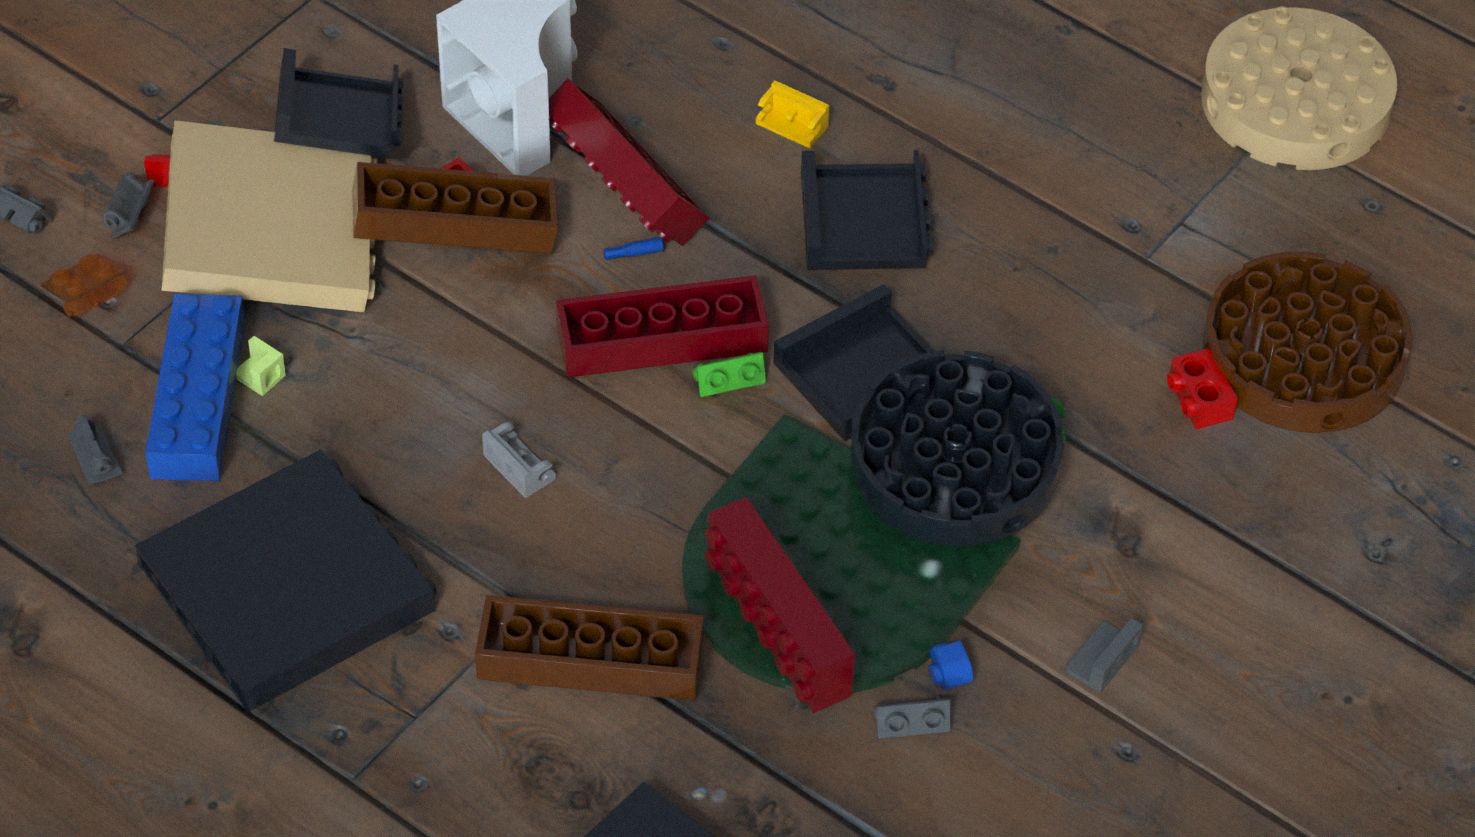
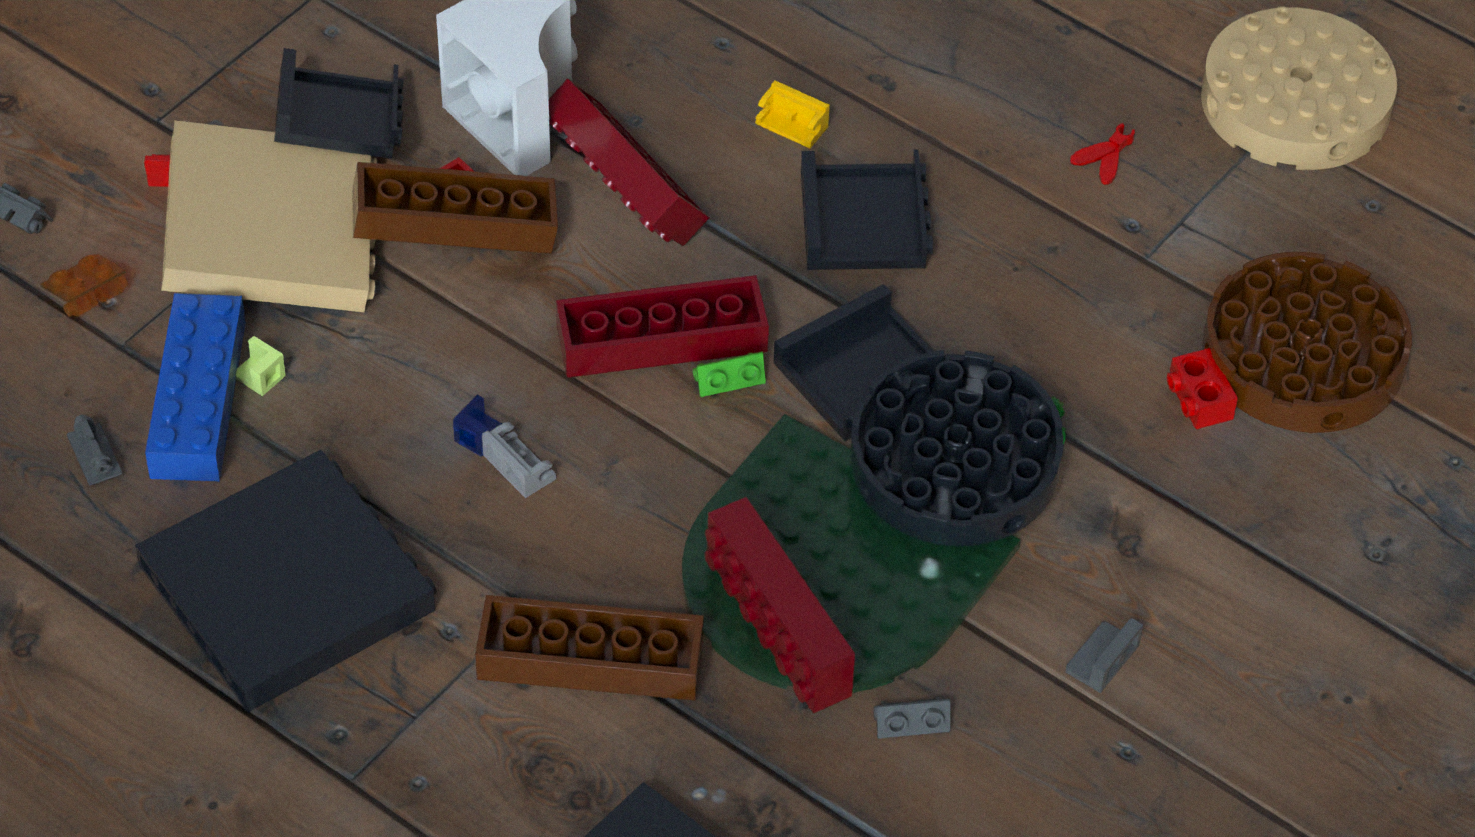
(124, 215): dark grey hinge -> none
(471, 424): none -> clear blue panel
(634, 249): blue piece -> none
(950, 666): blue plate -> none
(1106, 152): none -> red piece

